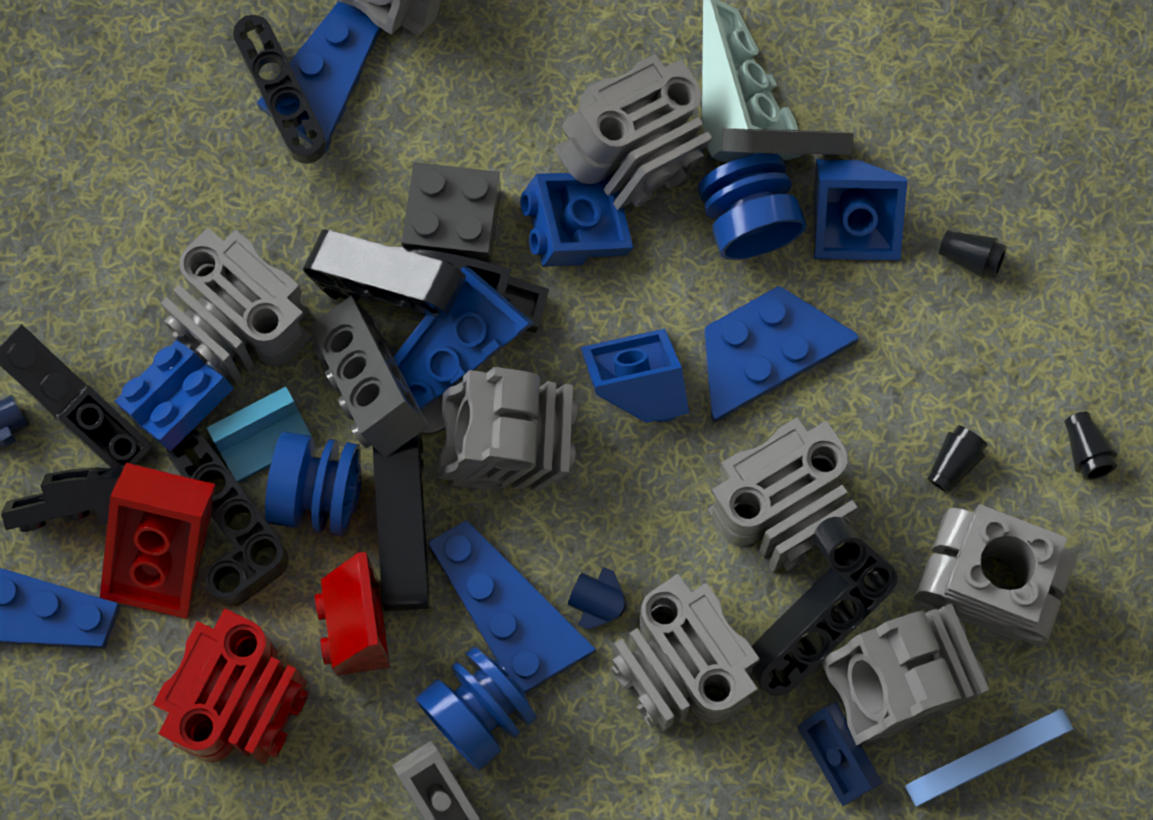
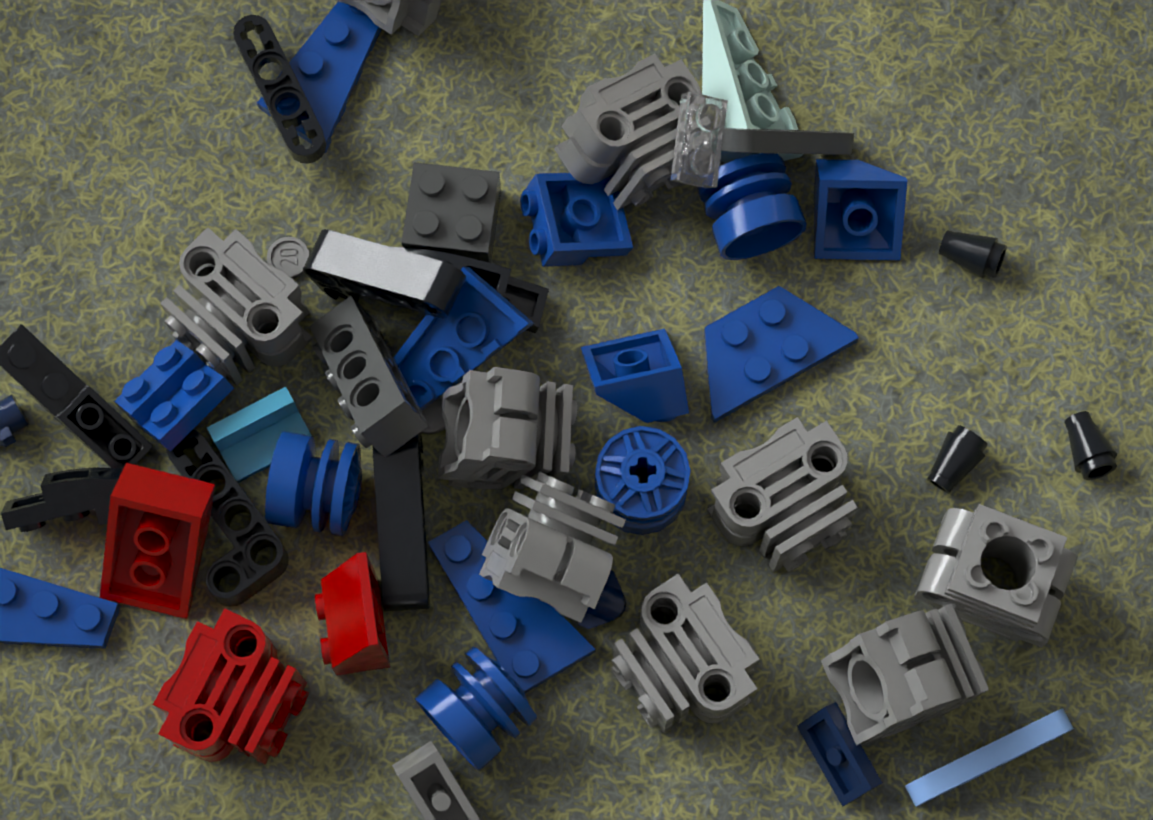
(288, 255): none -> light grey piece
(551, 548): none -> light grey piece
(644, 505): none -> blue wheel
(698, 140): none -> clear plate
(782, 650): black beam -> none

